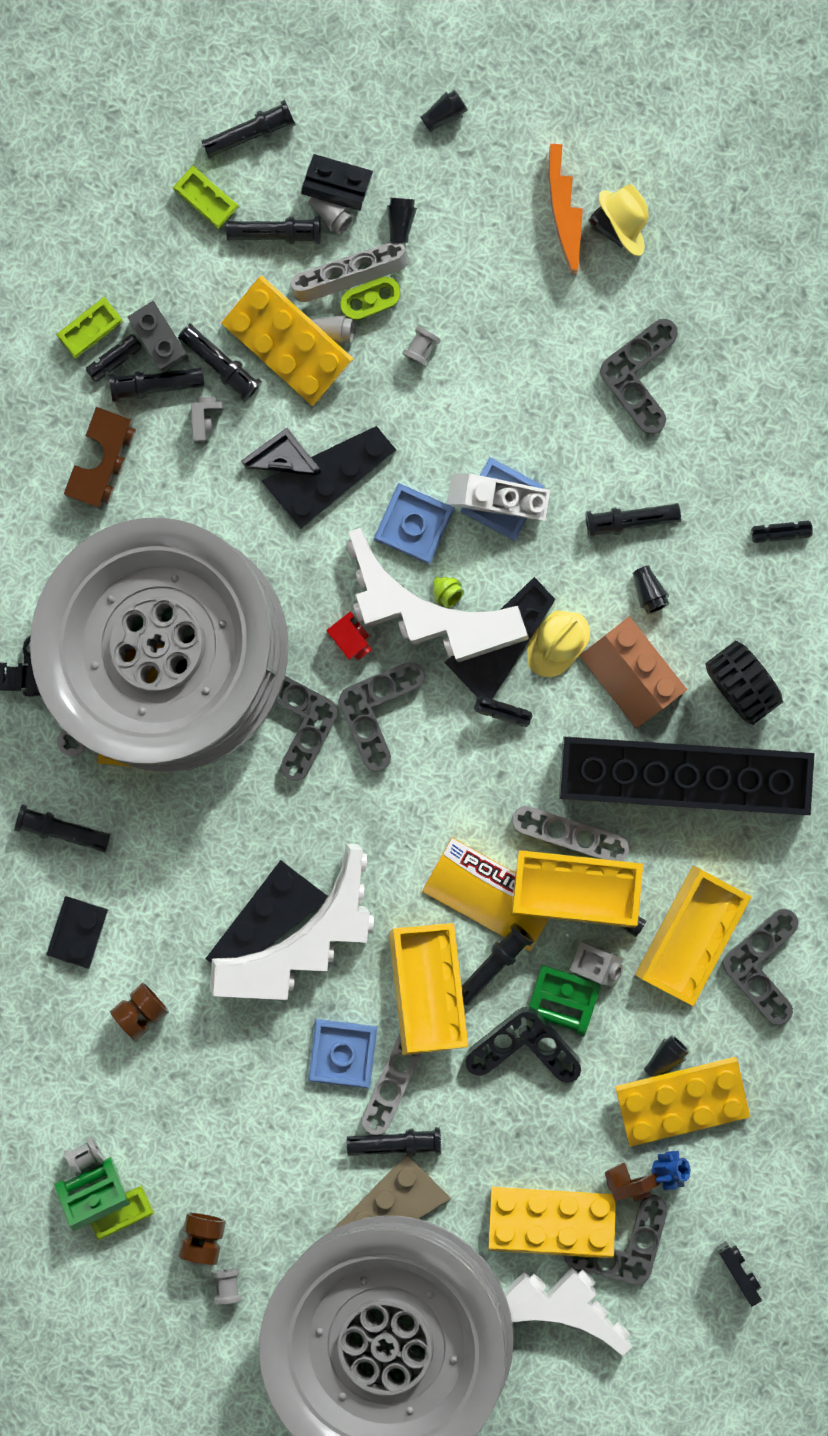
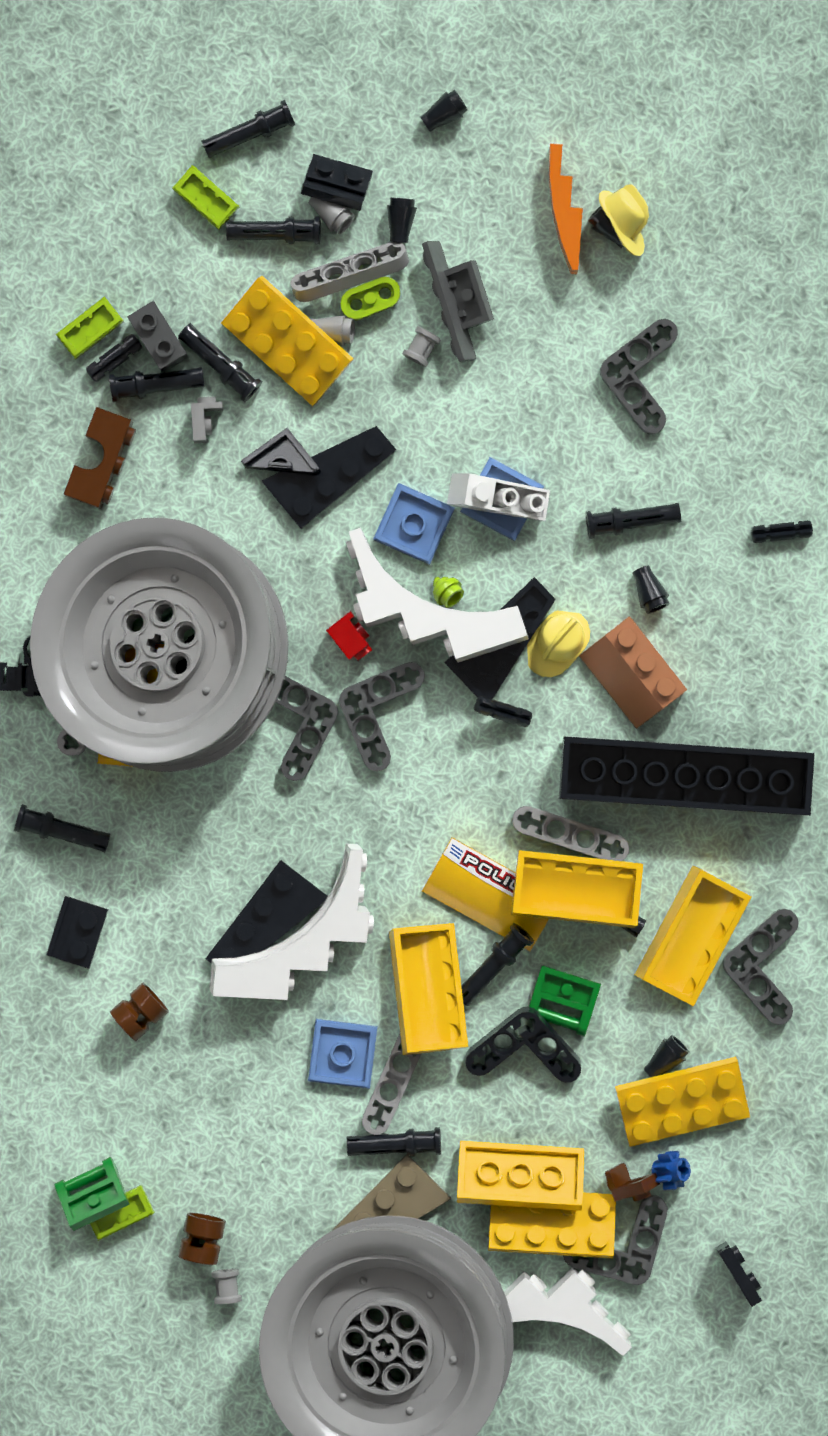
(84, 1156): light grey bush -> none
(460, 296): none -> dark grey bracket
(520, 1175): none -> yellow plate
(597, 964): light grey bracket -> none
(744, 682): black tyre -> none

